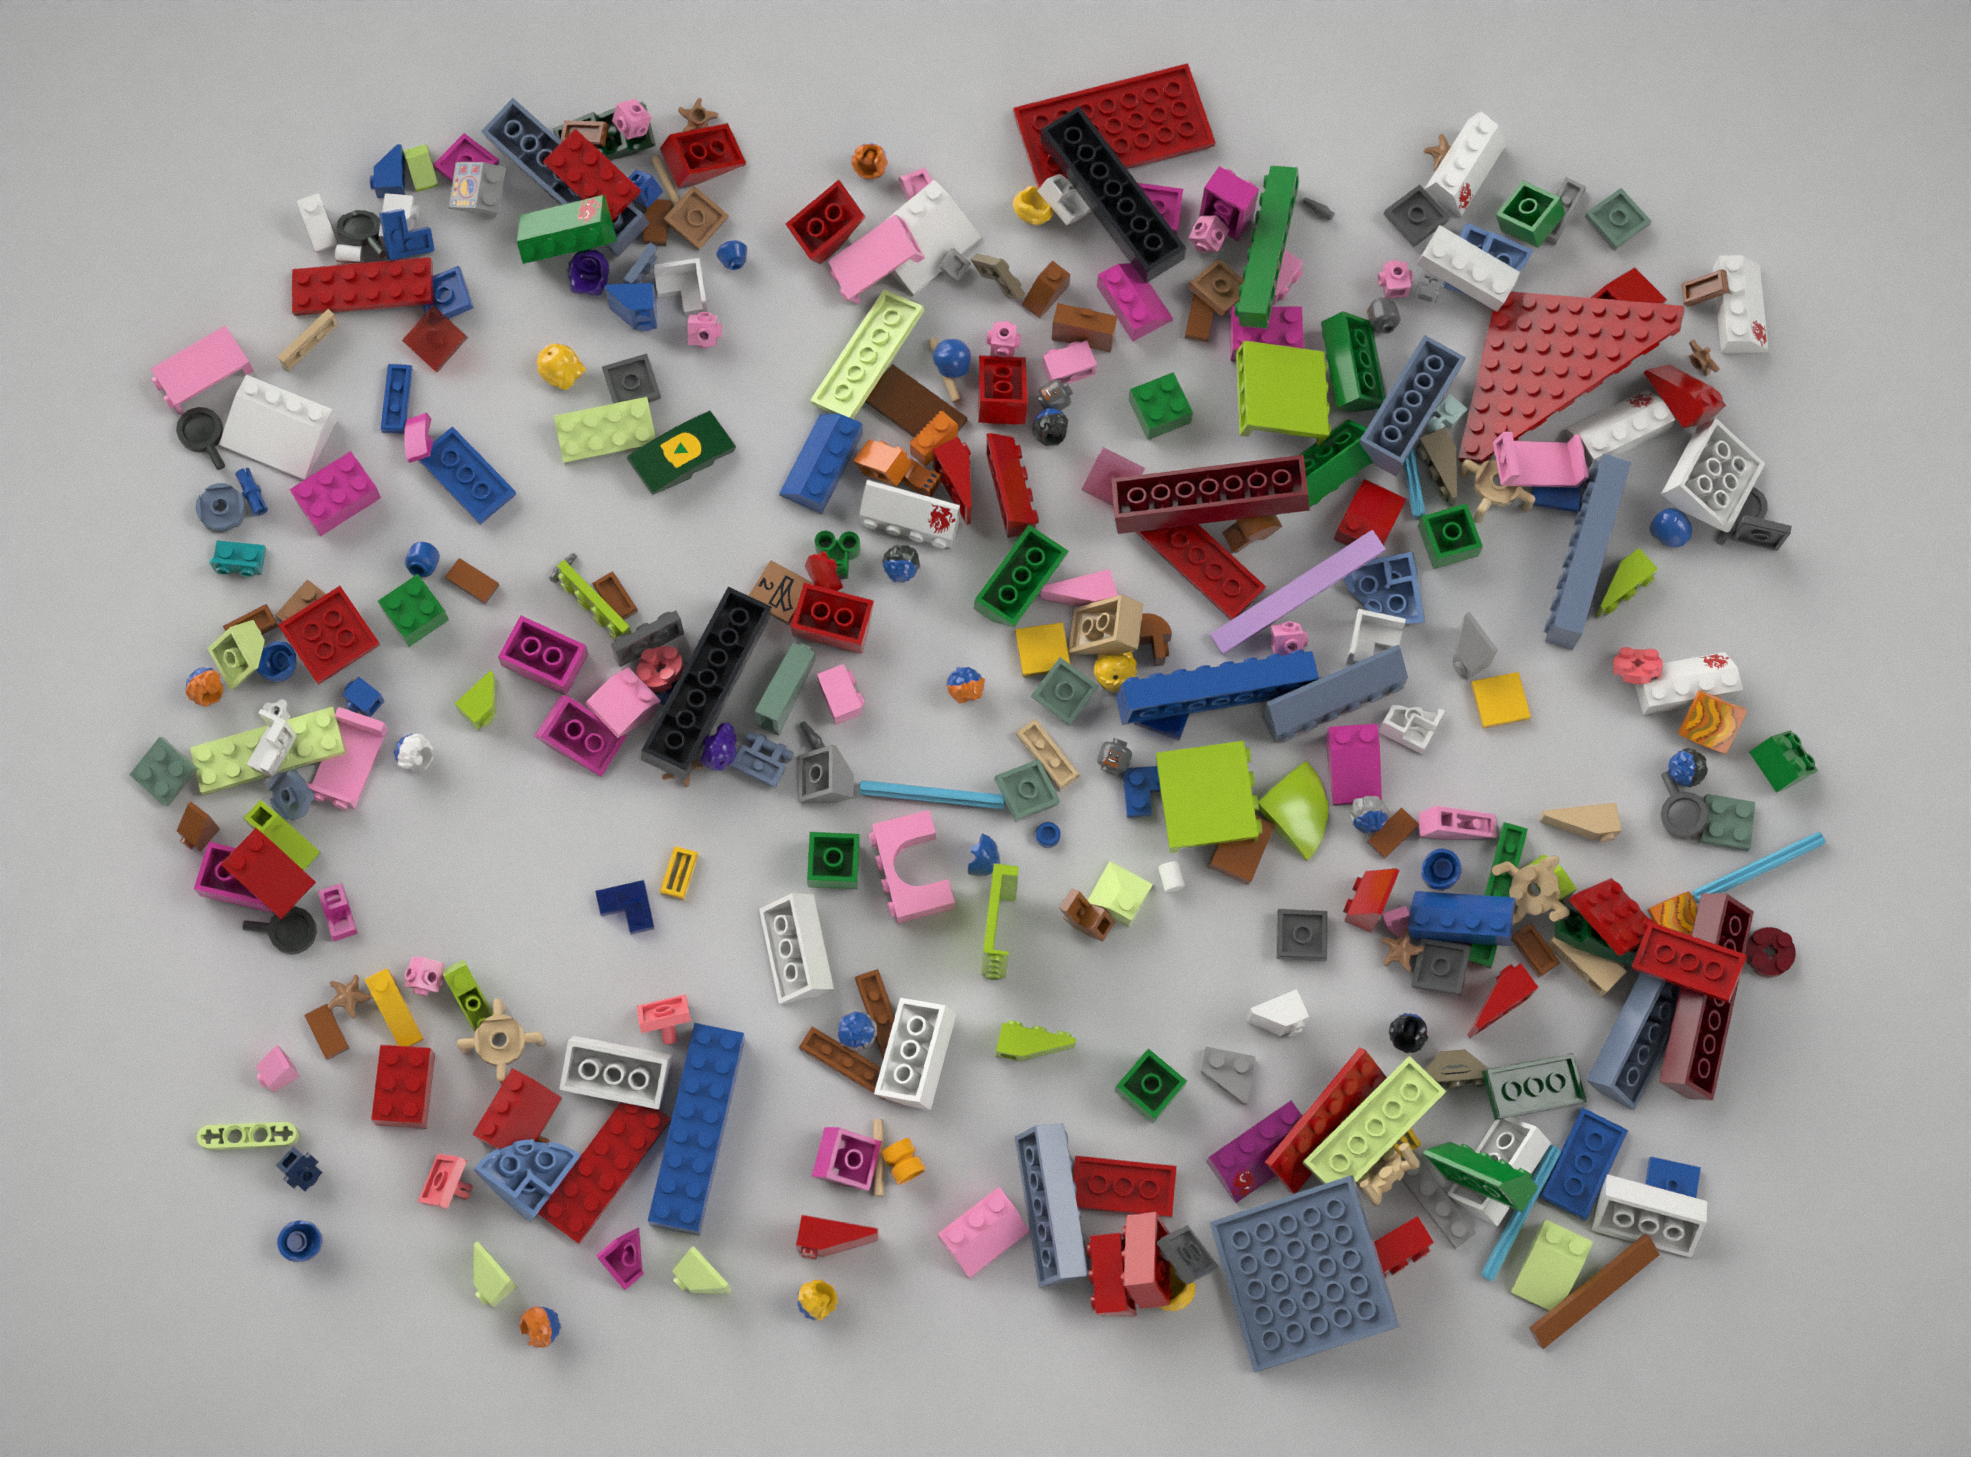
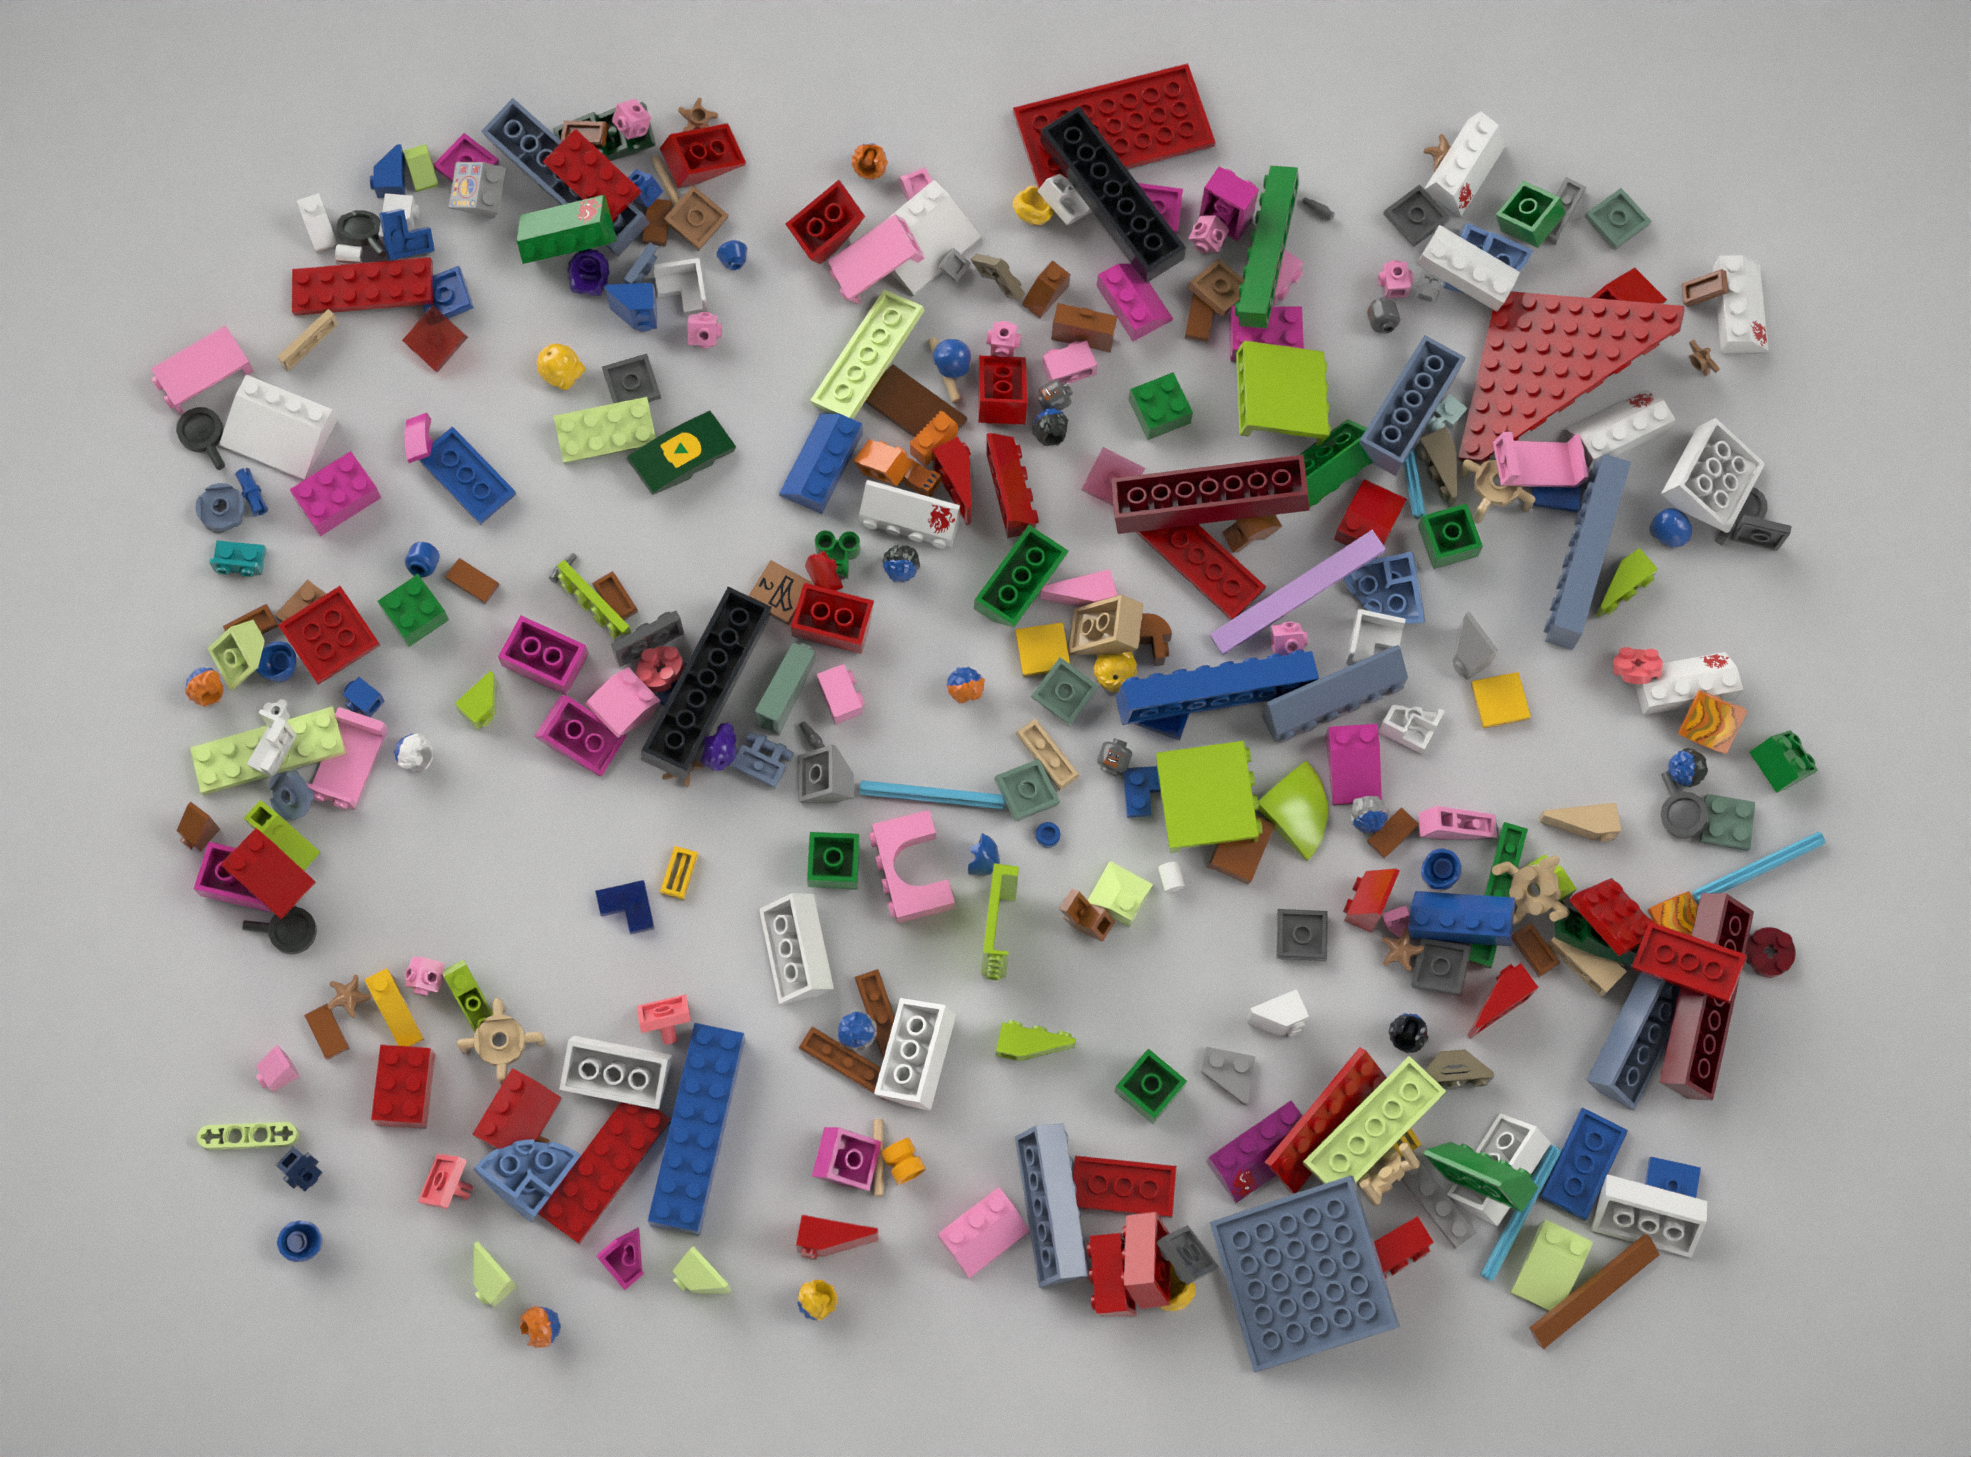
(163, 771): sand green plate -> none
(337, 912): dark pink slope -> none
(396, 398): blue tile -> none
(1353, 362): green slope -> none
(1534, 1086): tile -> none
(1685, 395): red slope -> none

